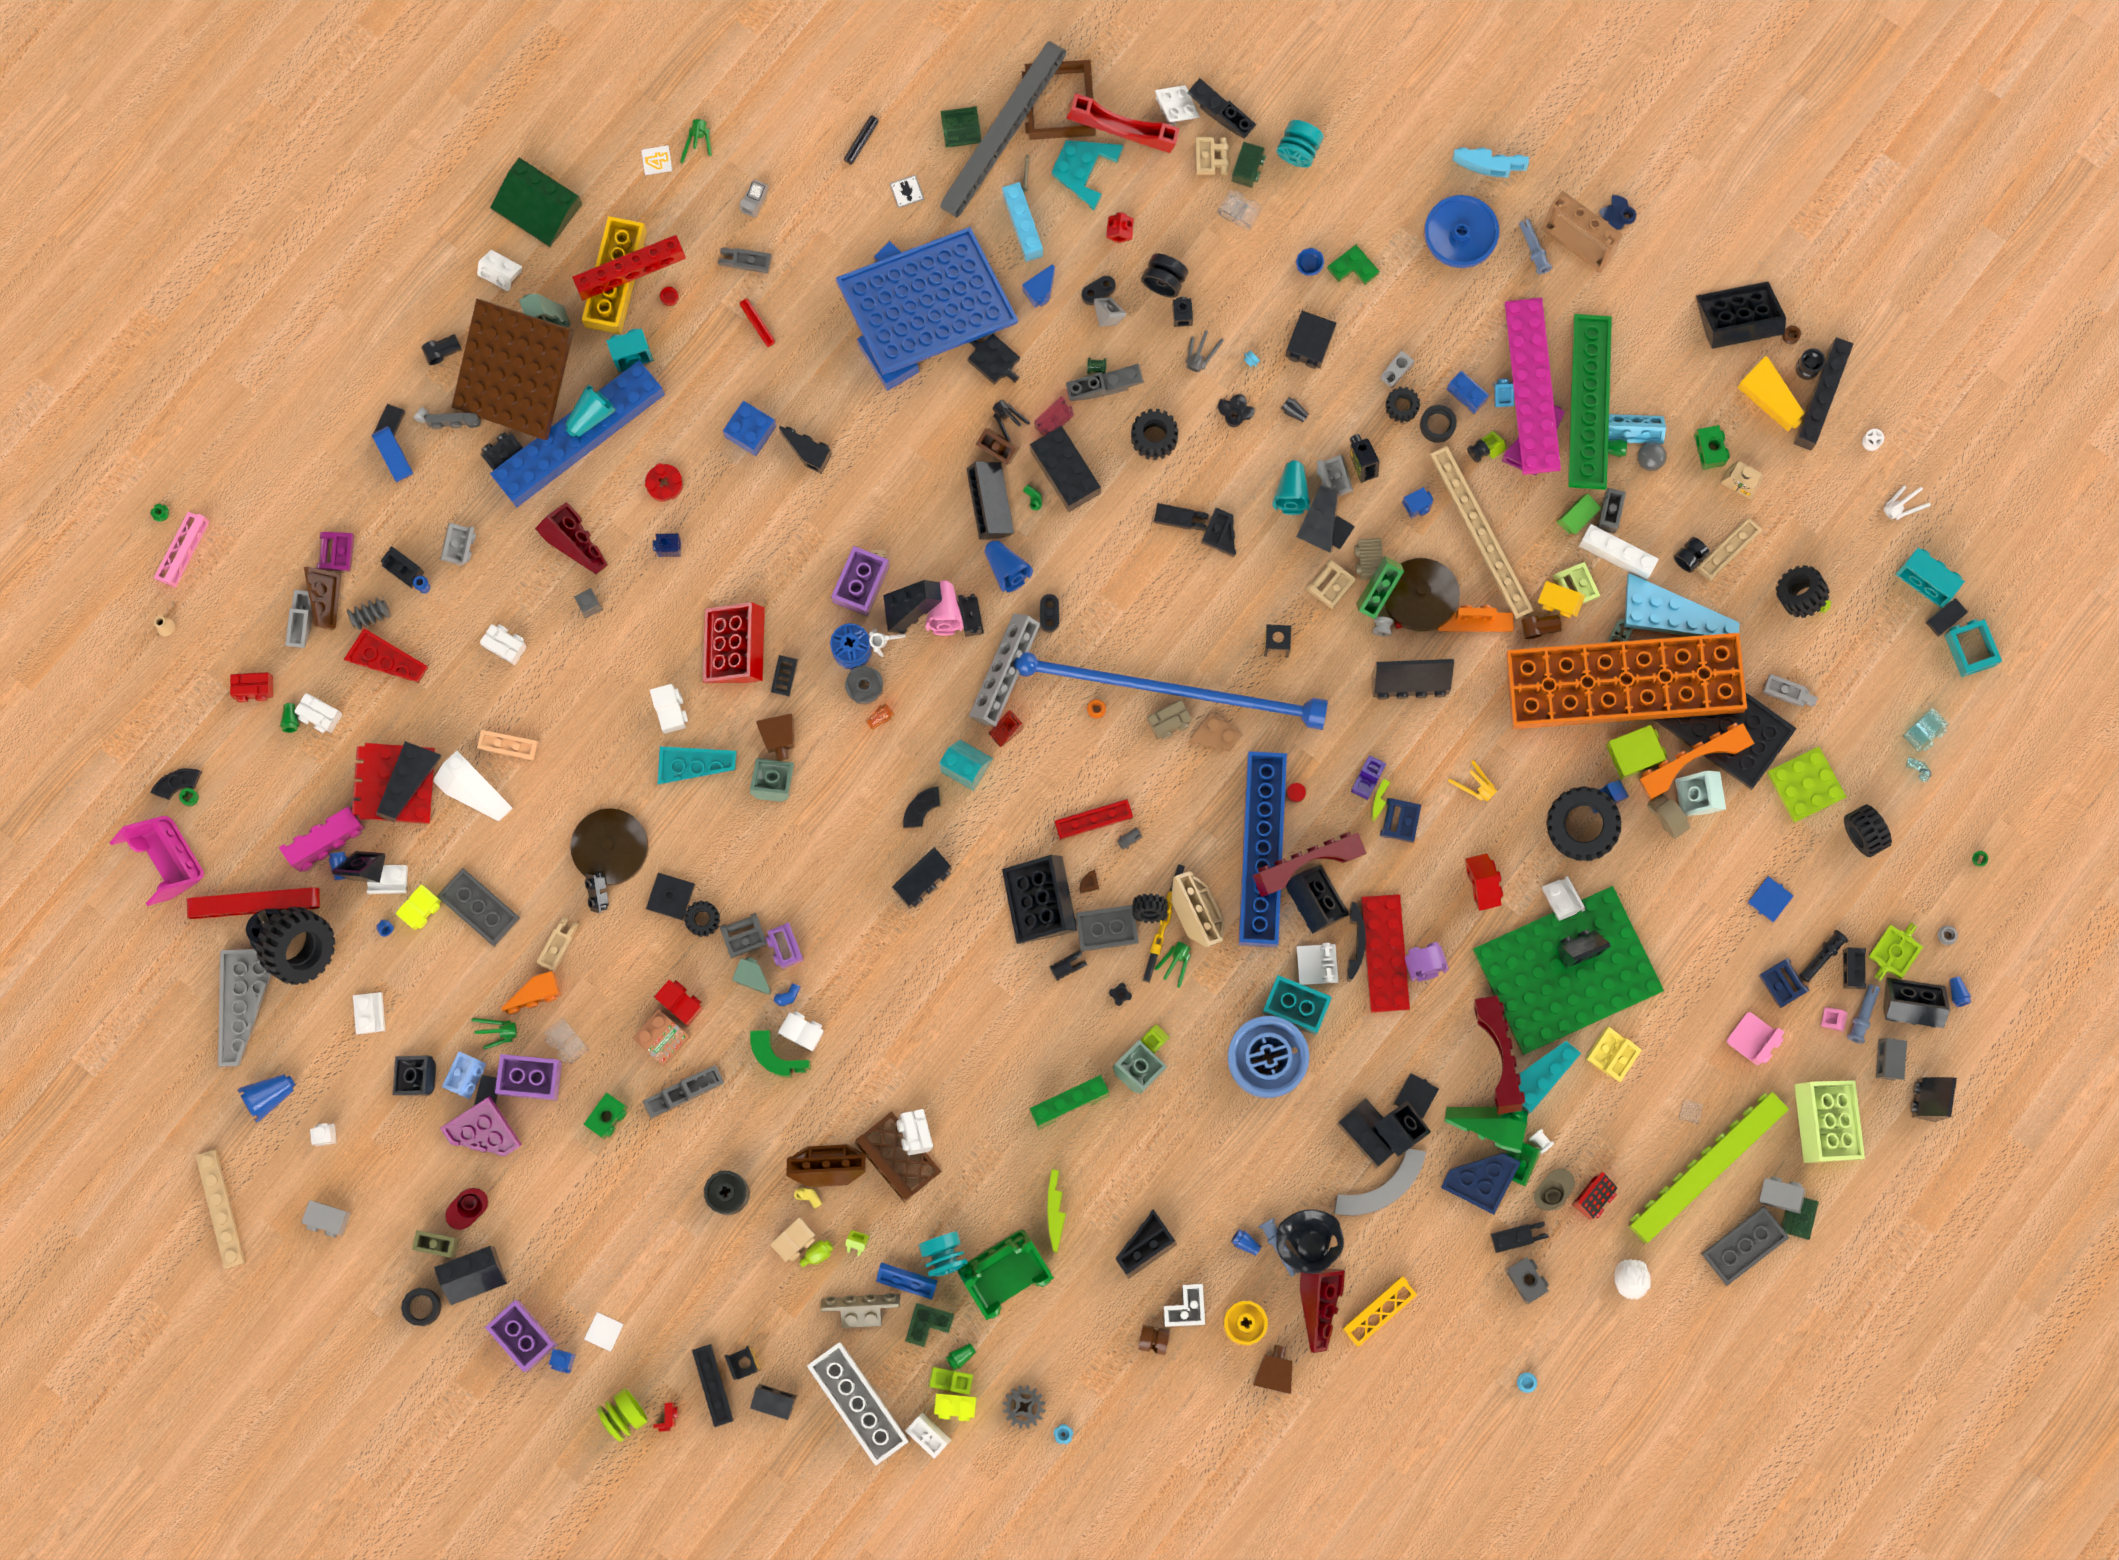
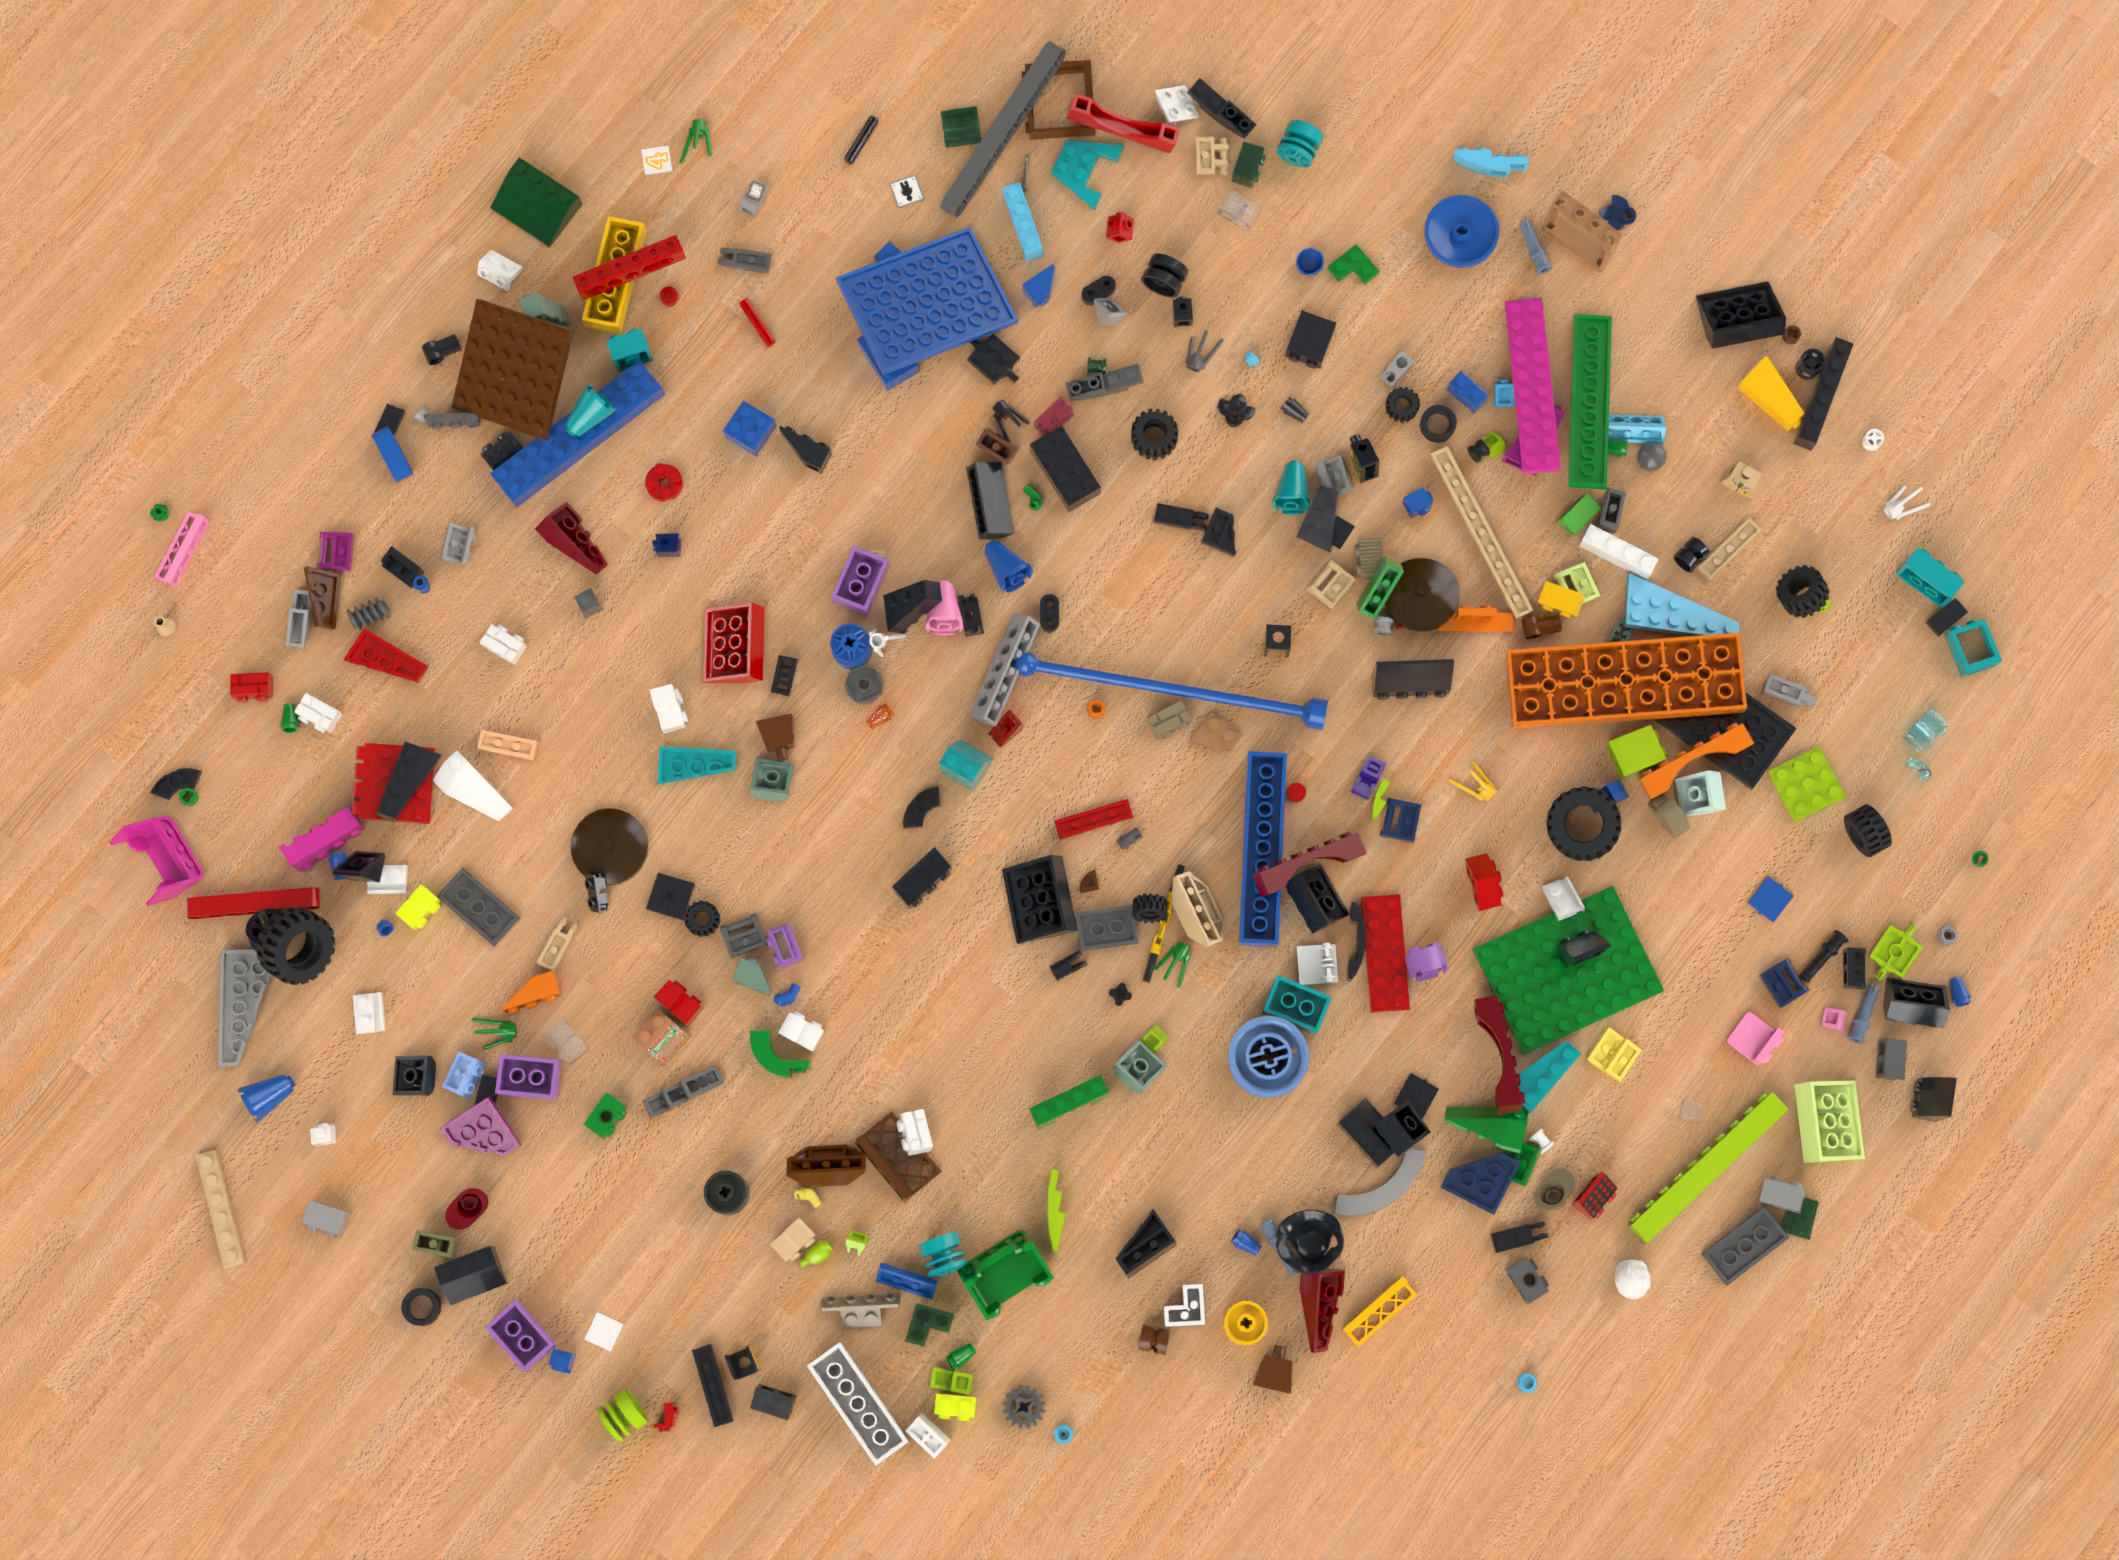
(1708, 457): green brick -> none

